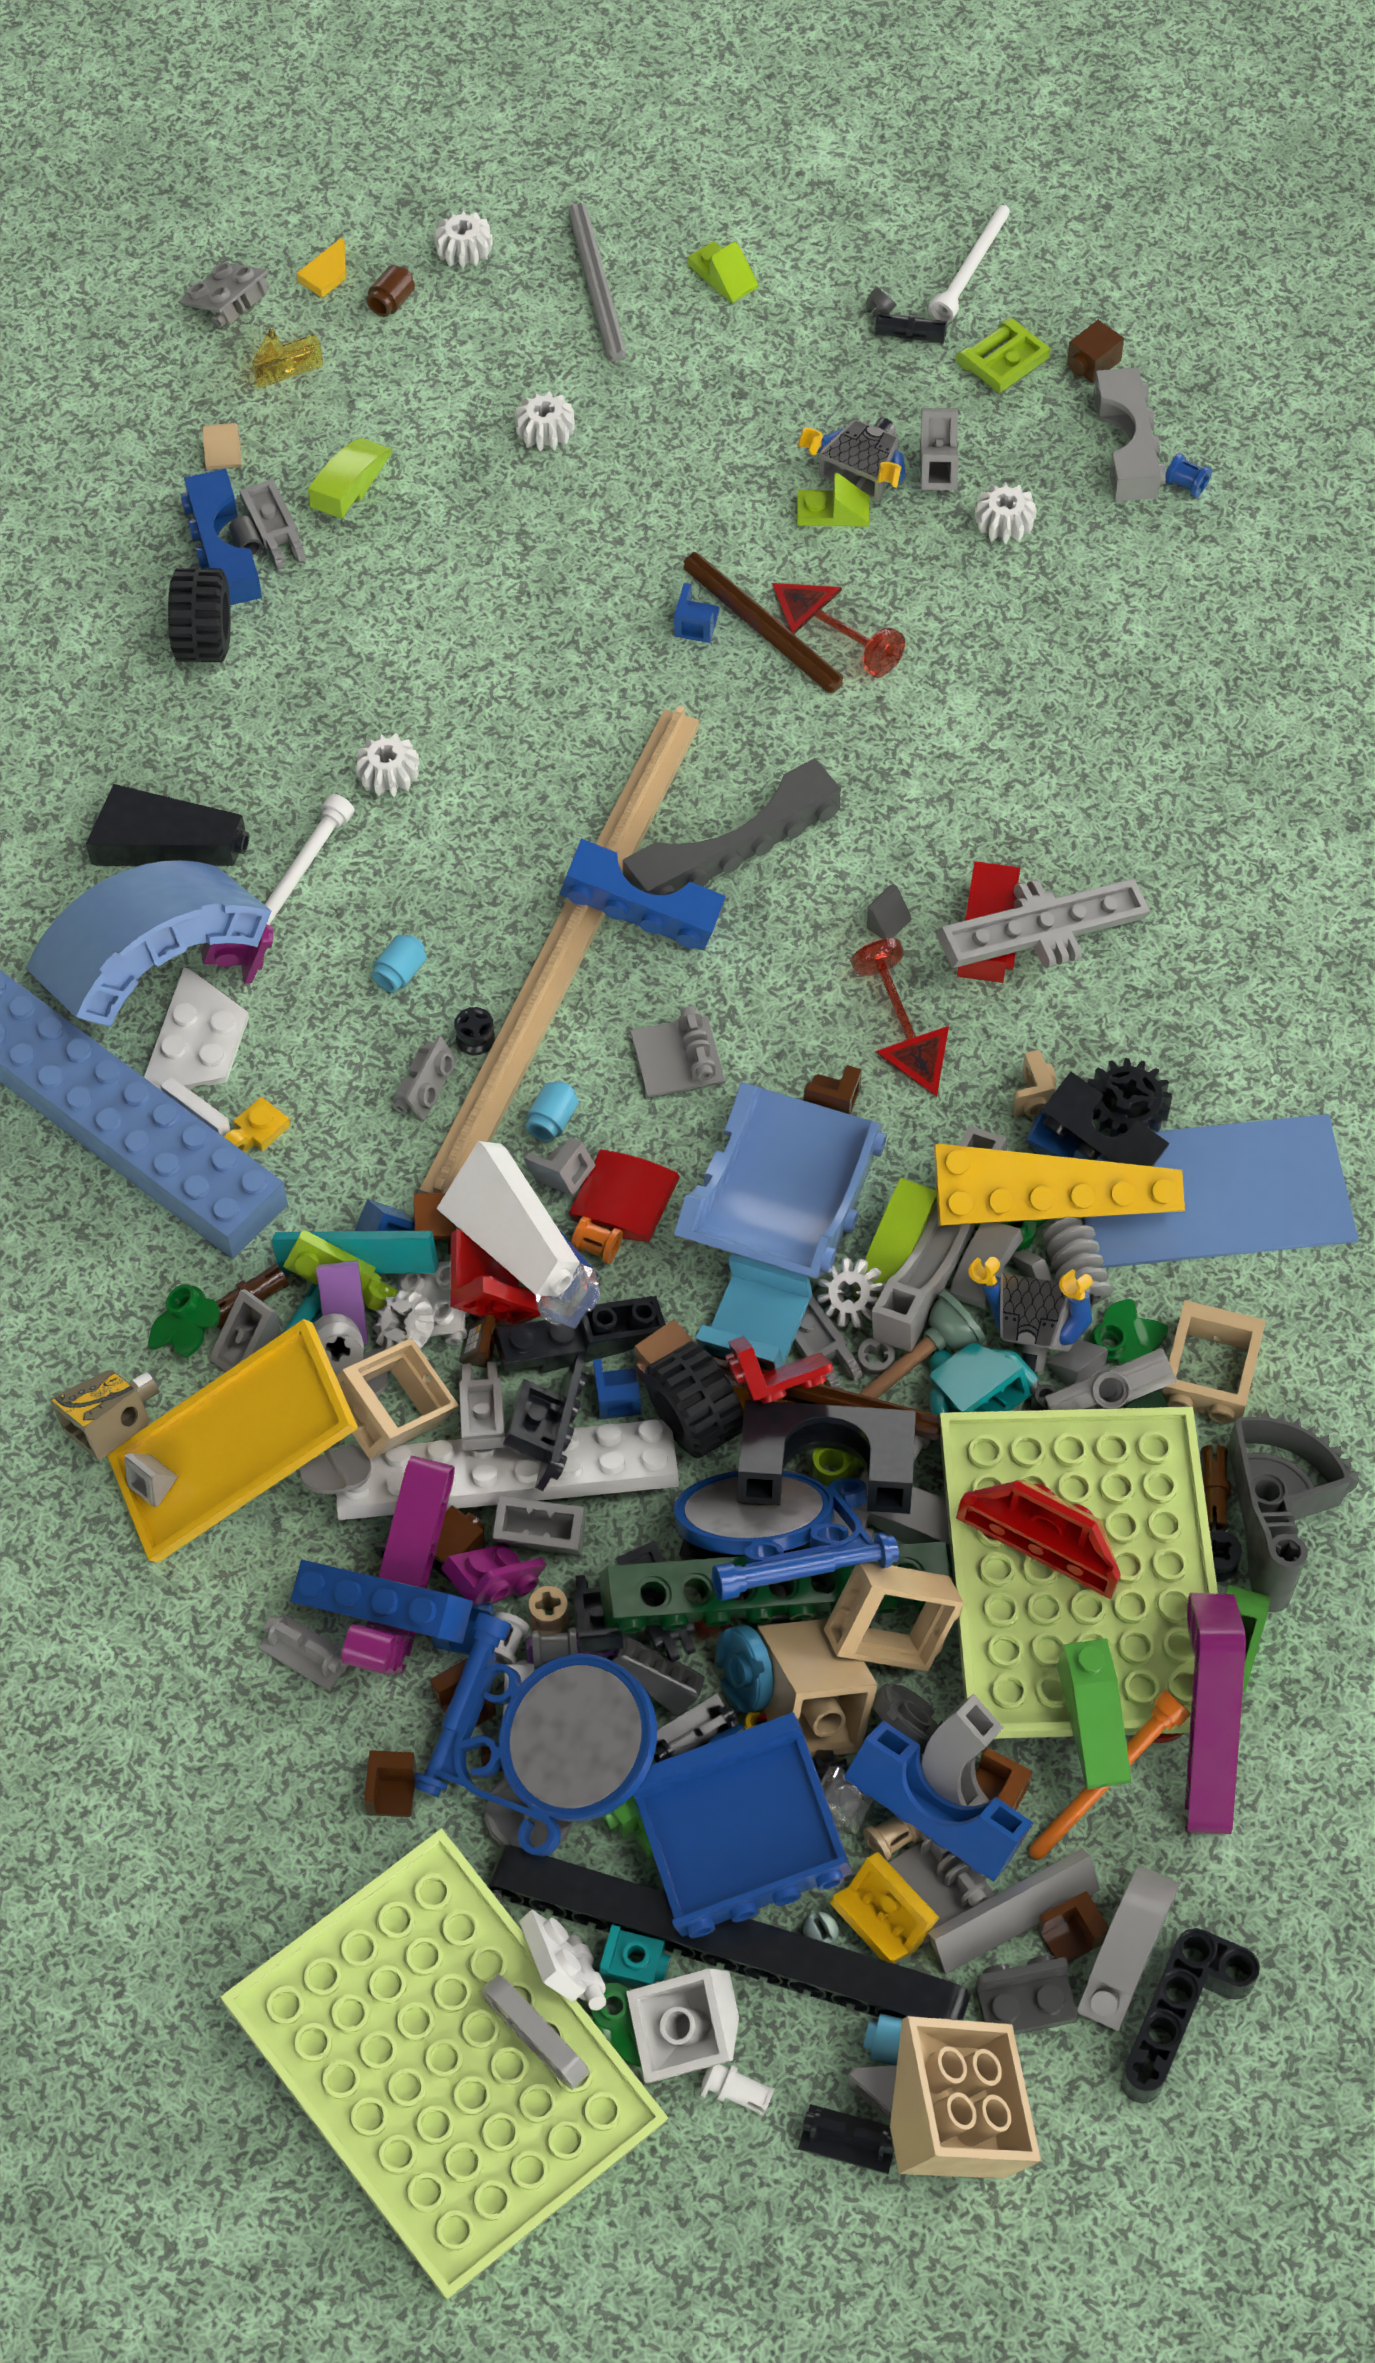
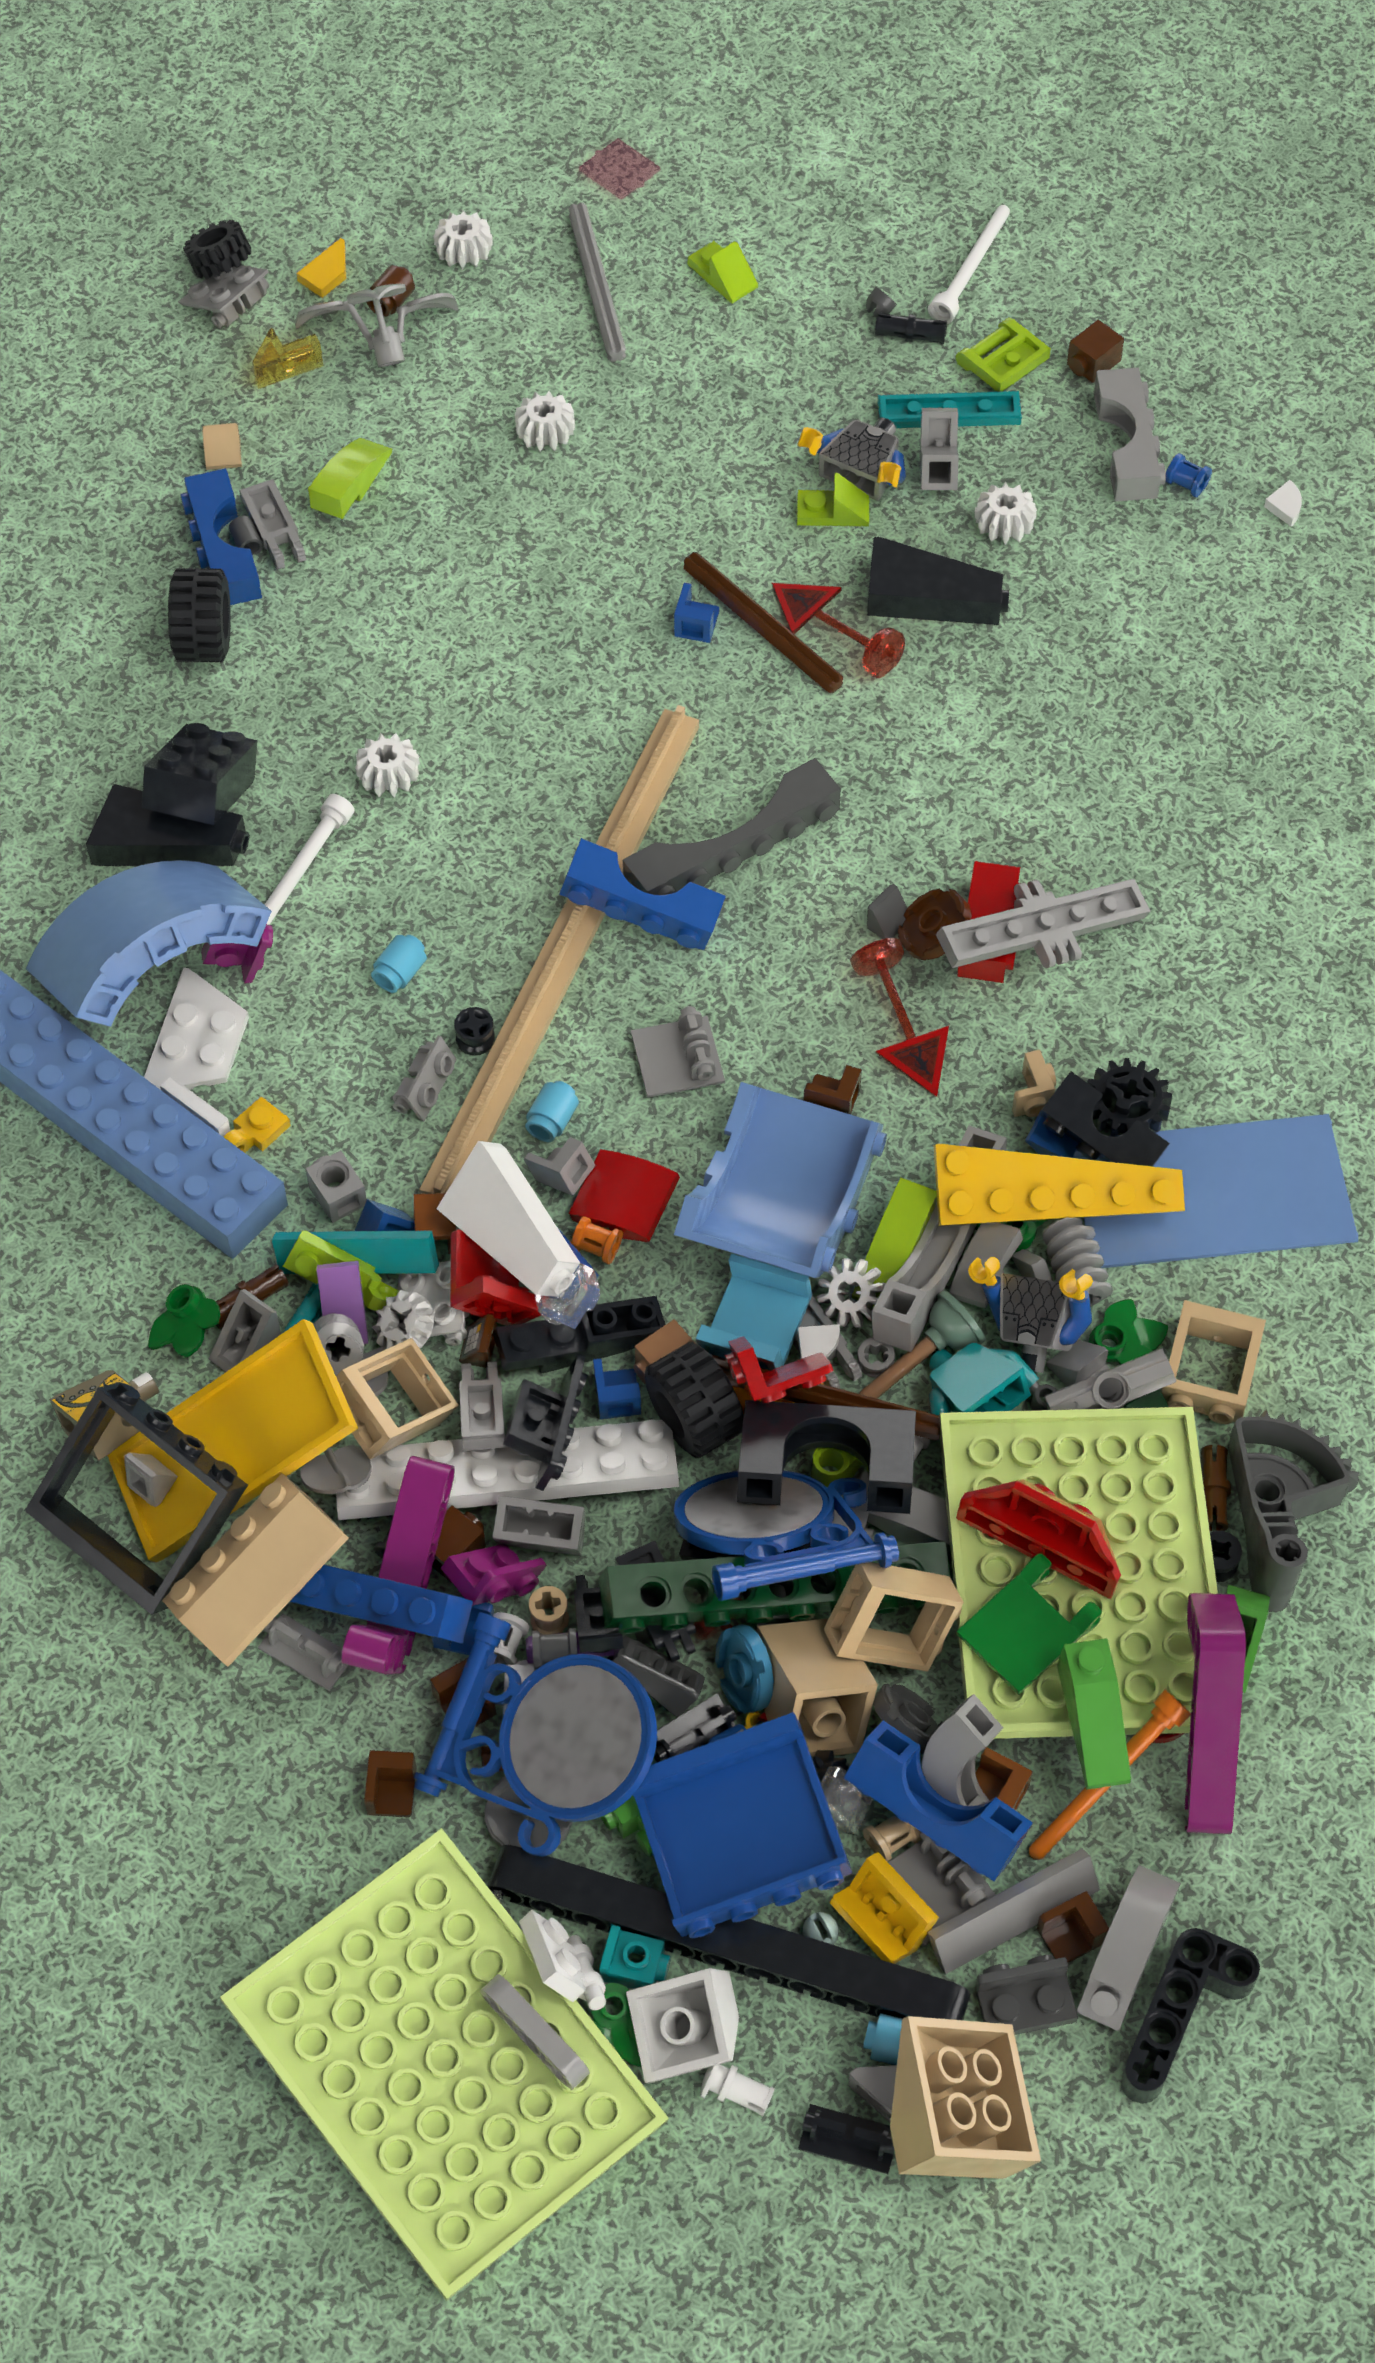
(91, 1541): none -> black window
(199, 773): none -> black brick
(217, 249): none -> black tyre
(255, 1569): none -> tan slope
(341, 1199): none -> light grey brick
(385, 341): none -> light grey plant
(619, 168): none -> clear pink piece
(818, 1339): none -> white tile
(927, 917): none -> reddish brown tile
(931, 586): none -> black slope
(973, 408): none -> teal tile
(1021, 1631): none -> green flag
(1285, 503): none -> white tile

